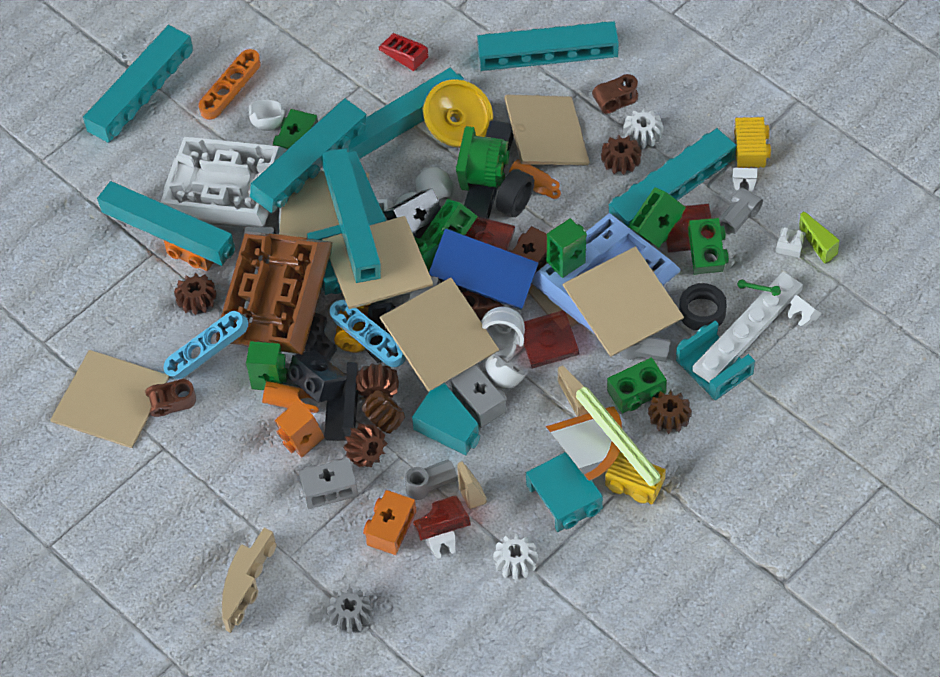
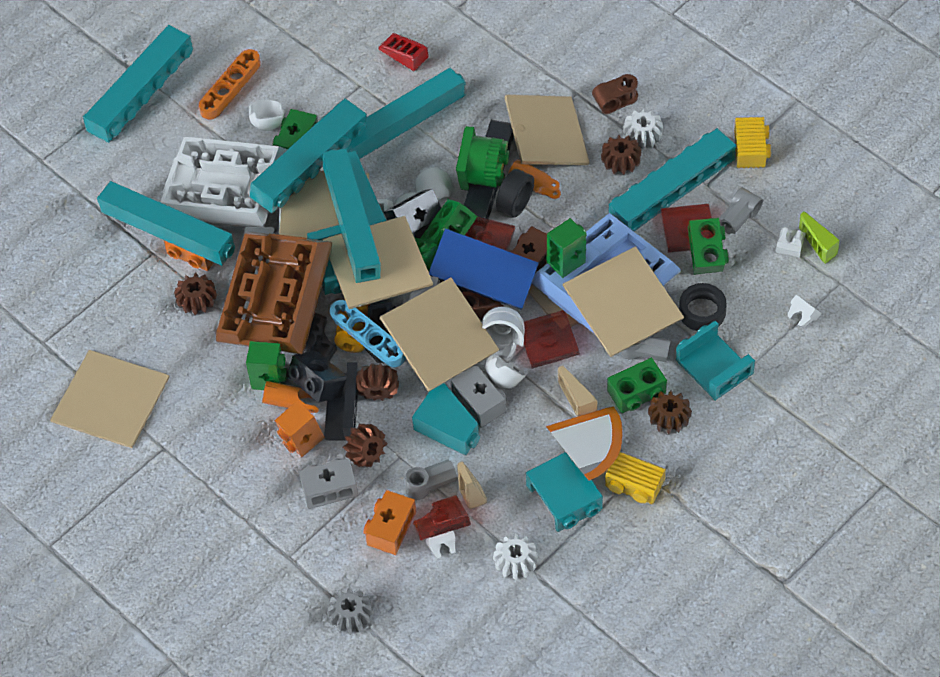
(169, 398): copper piece -> none
(203, 341): medium azure beam -> none
(240, 583): tan slope -> none
(383, 412): reddish brown gear -> none
(456, 100): yellow dish -> none
(547, 46): teal brick -> none
(618, 436): yellowish green axle -> none
(646, 222): green brick -> none
(741, 174): white tile -> none
(747, 328): white plate -> none
(775, 290): green hinge -> none

